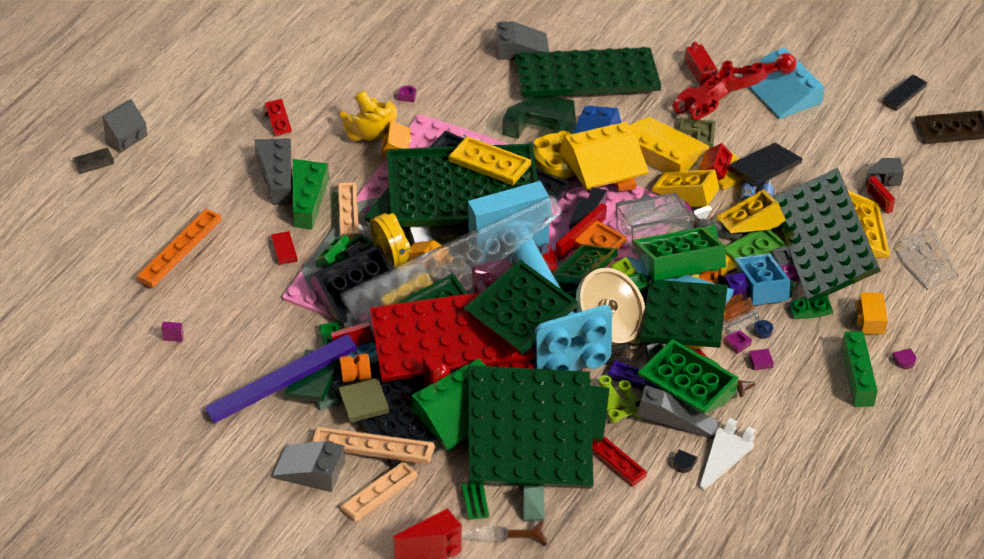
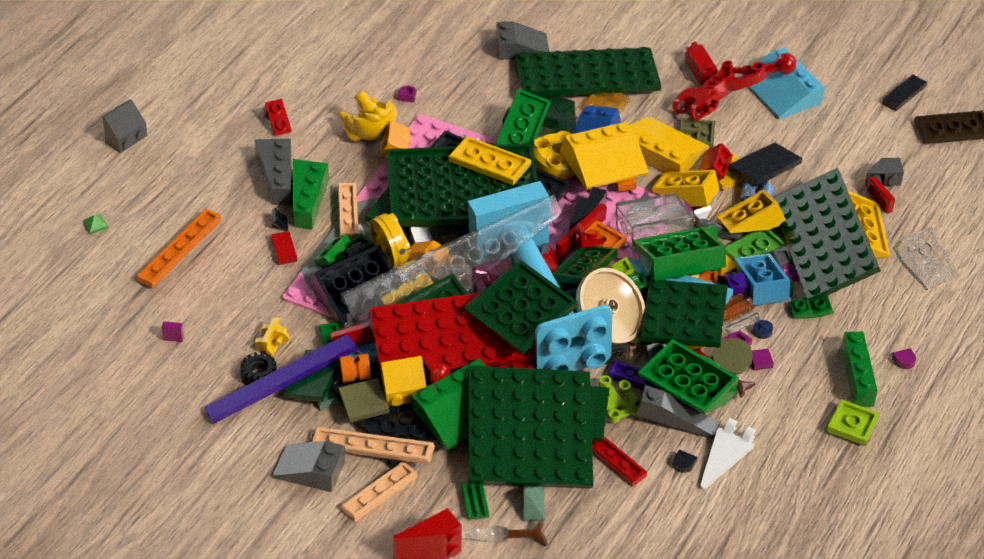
(93, 160): clear smoke plate -> none
(95, 223): none -> bright green slope
(256, 362): none -> black tyre
(273, 337): none -> yellow hips
(279, 220): none -> black slope
(402, 380): none -> yellow slope
(523, 119): none -> green tile
(587, 238): none -> red bracket
(612, 100): none -> clear yellow plate
(733, 355): none -> olive tile
(853, 422): none -> lime plate
(872, 313): light orange brick -> none

